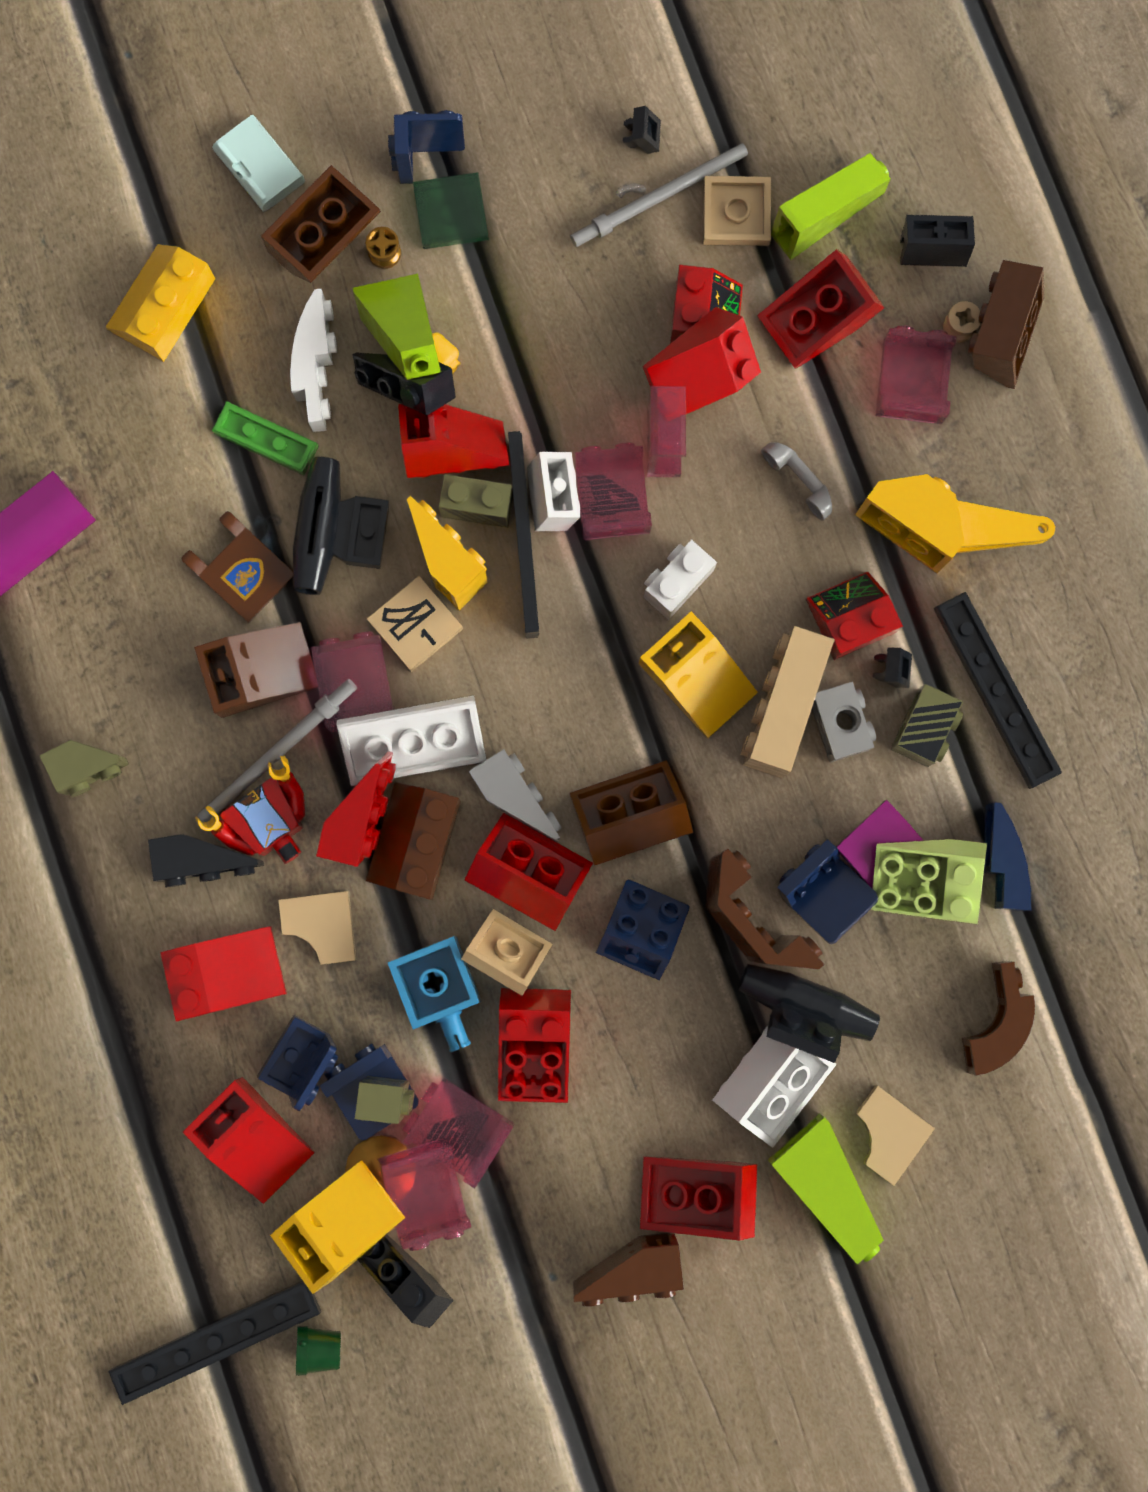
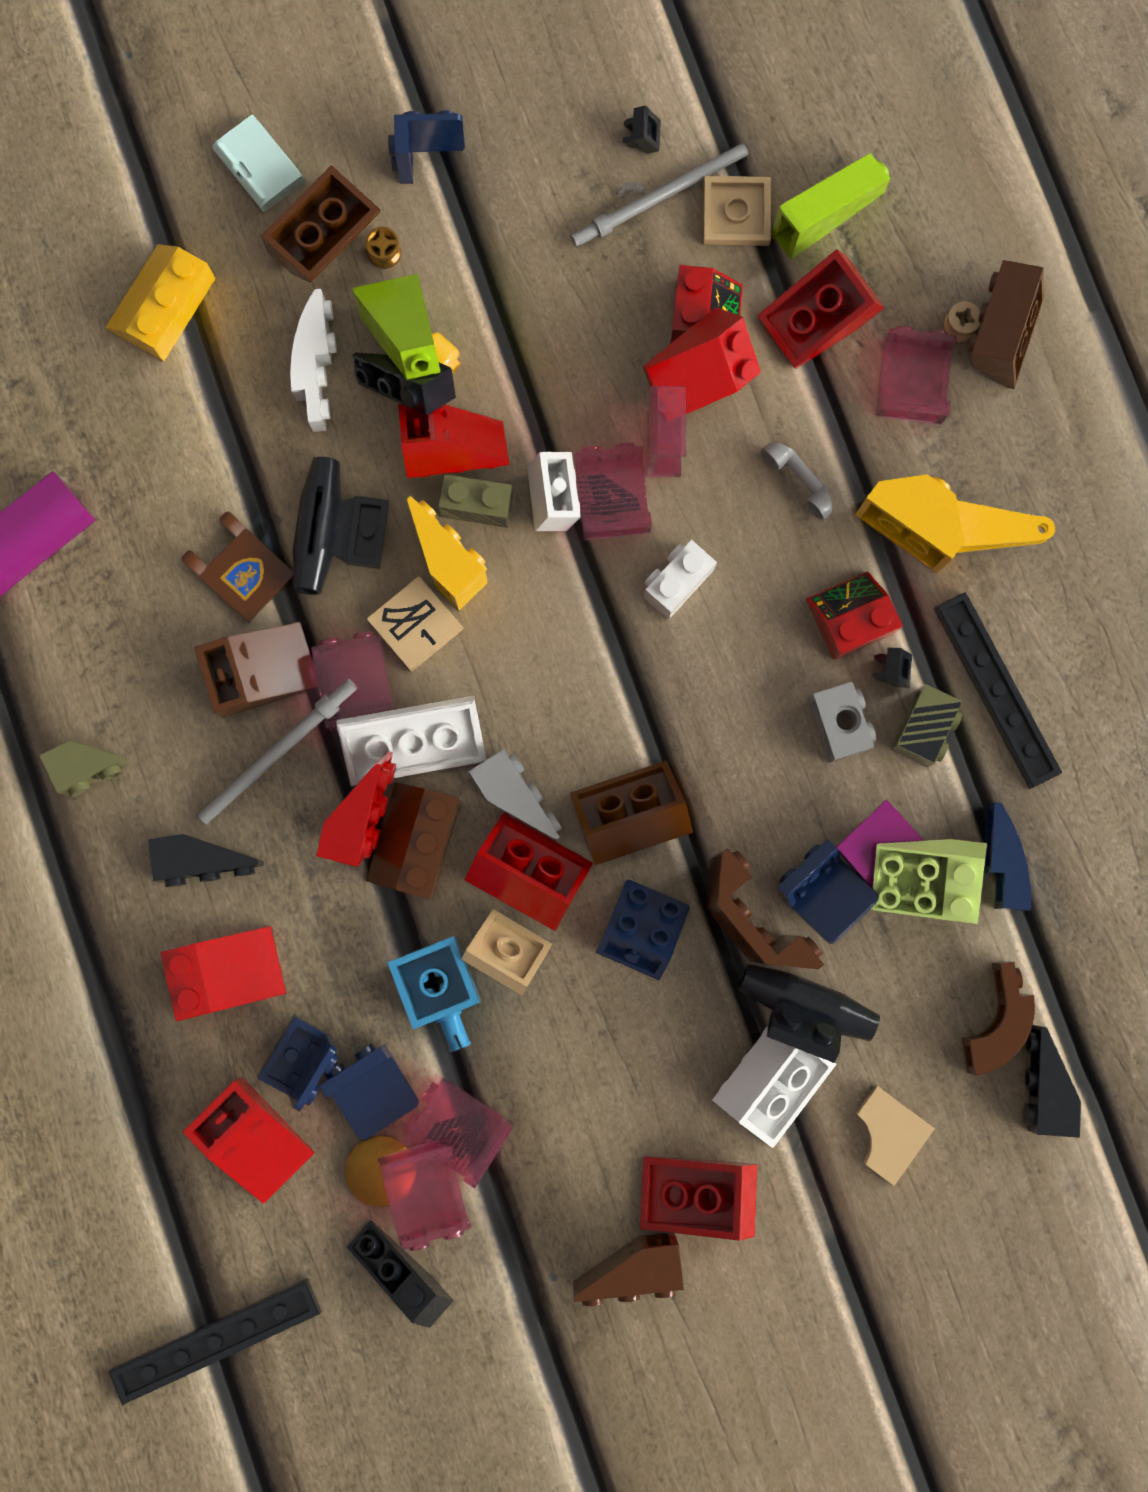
(263, 817): torso -> none
(265, 438): bright green tile -> none
(317, 1350): dark green piece -> none
(323, 922): tan tile -> none
(337, 1227): yellow slope -> none
(384, 1100): olive brick -> none
(450, 210): clear green tile -> none
(523, 534): black tile -> none
(534, 1045): red slope -> none
(698, 674): yellow slope -> none
(788, 701): tan brick -> none
(825, 1183): lime slope -> none
(937, 240): black hinge -> none
(1053, 1100): none -> black slope

